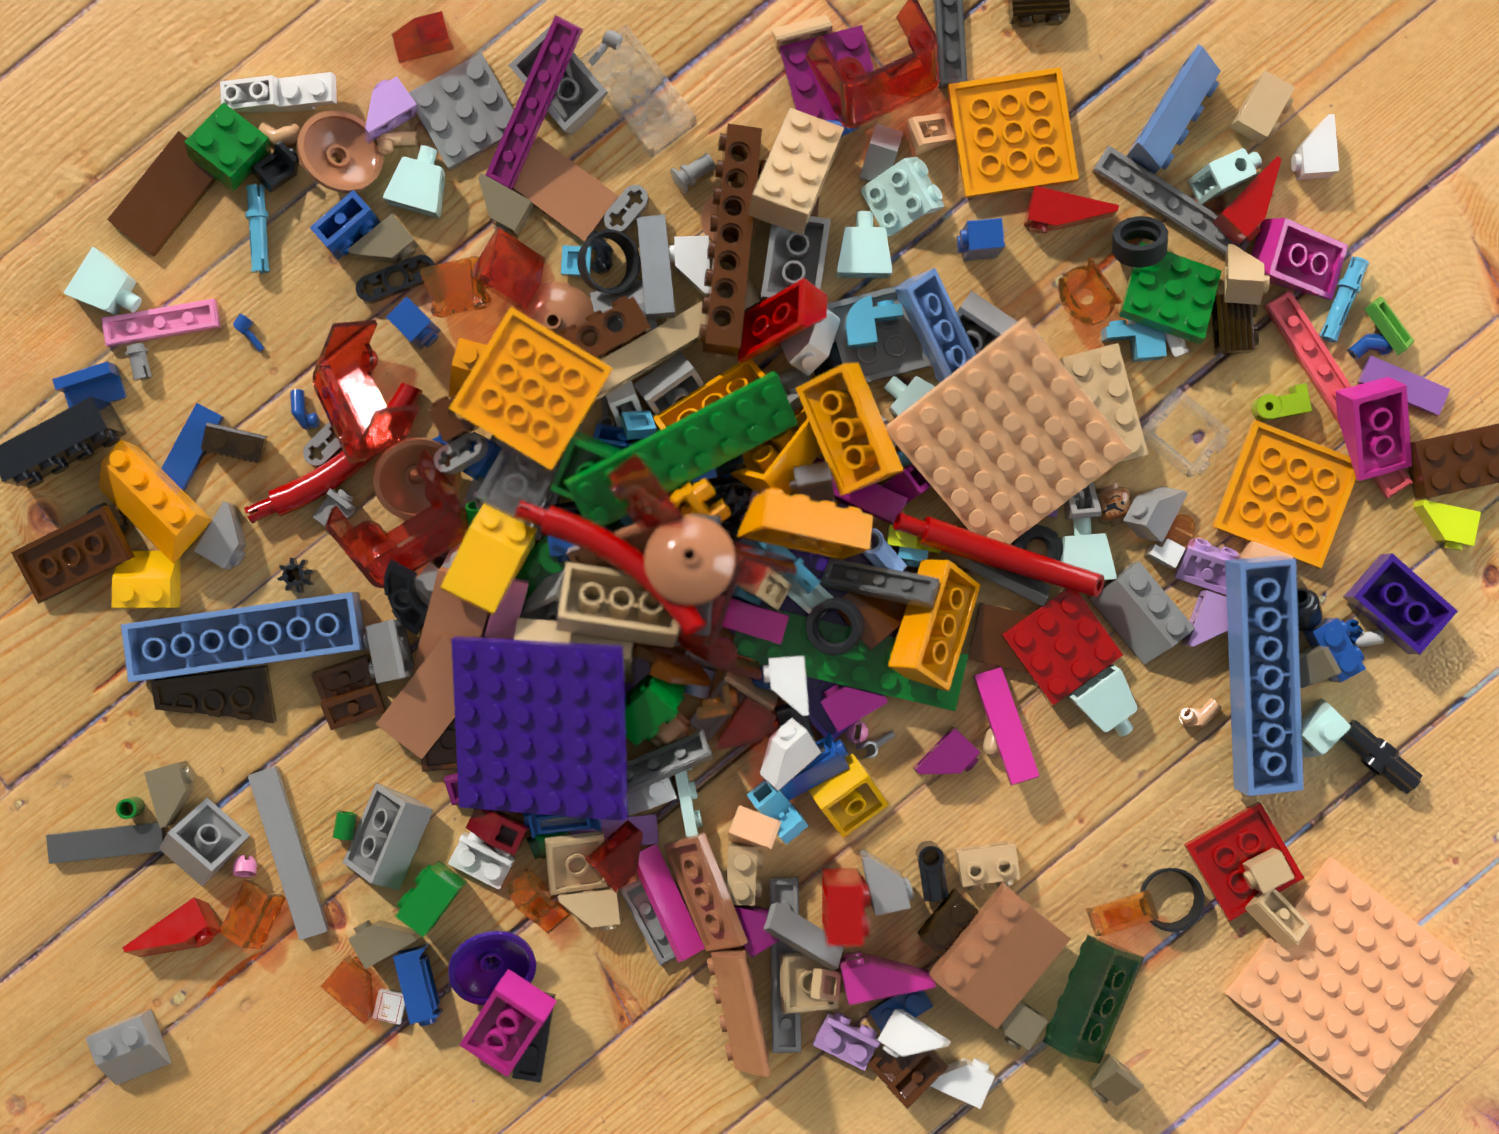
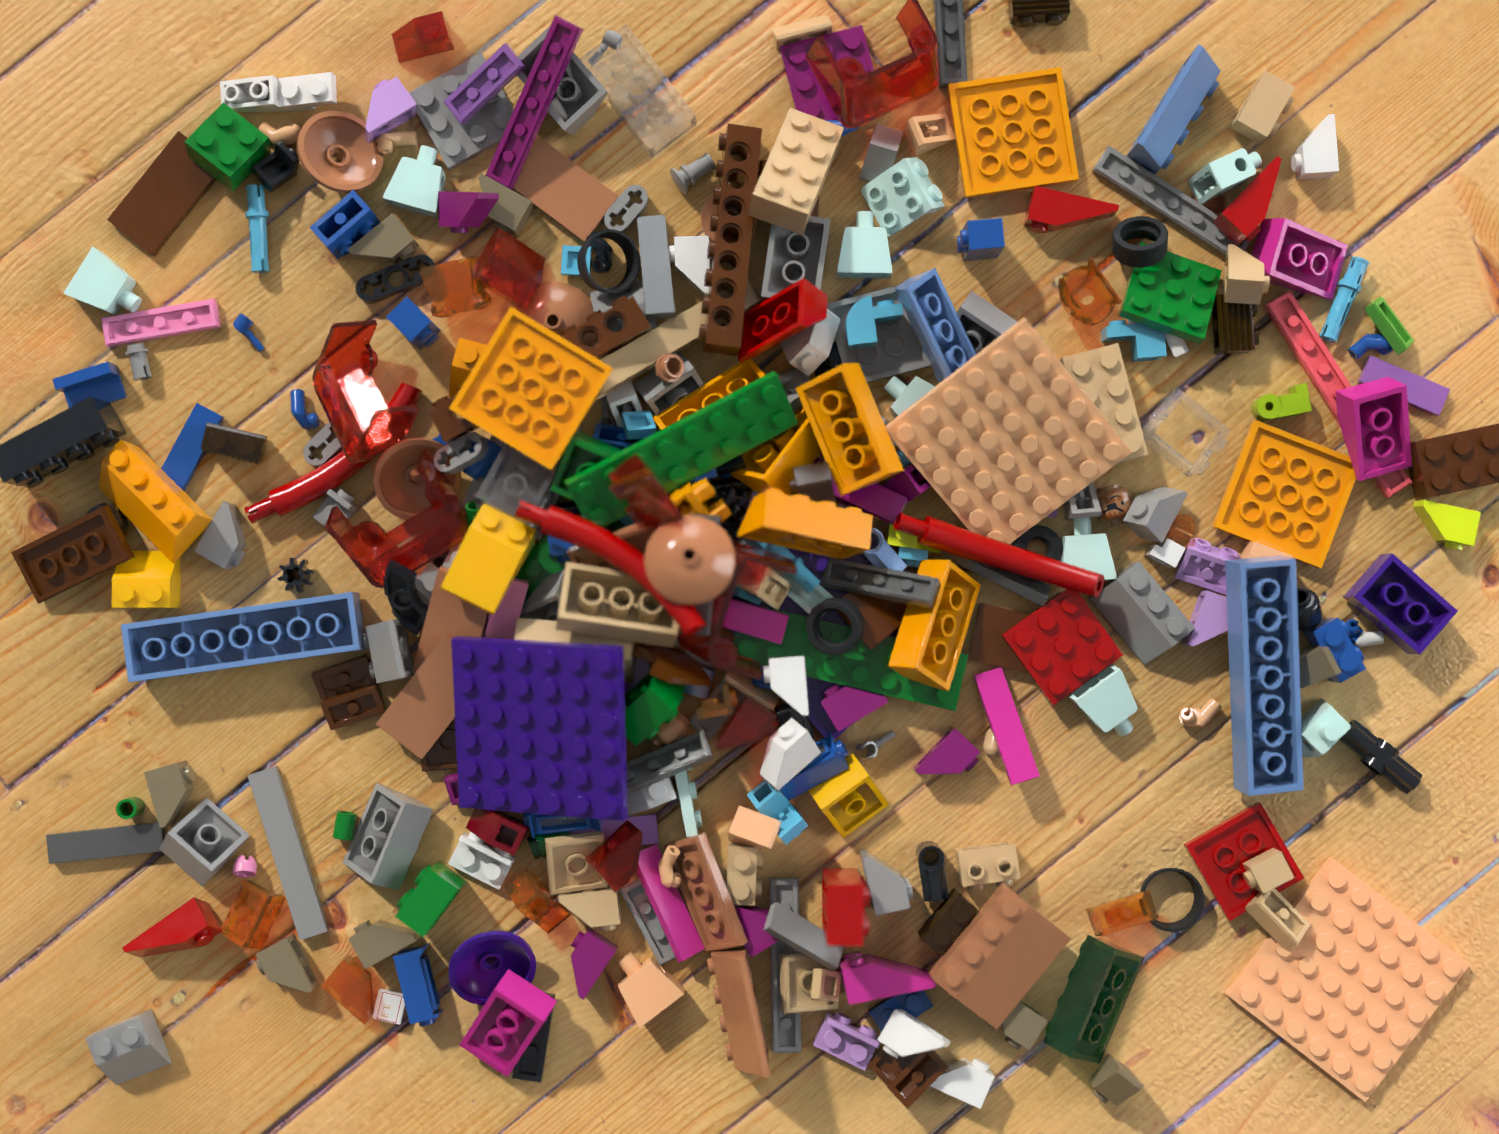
(229, 693): dark brown wing -> none
(287, 965): none -> dark tan slope
(464, 209): none -> magenta slope
(484, 84): none -> medium lavender tile
(590, 958): none -> magenta slope
(647, 988): none -> light nougat torso
(668, 876): none -> light nougat arm
(669, 367): none -> nougat plate
(850, 732): bright pink hinge -> none

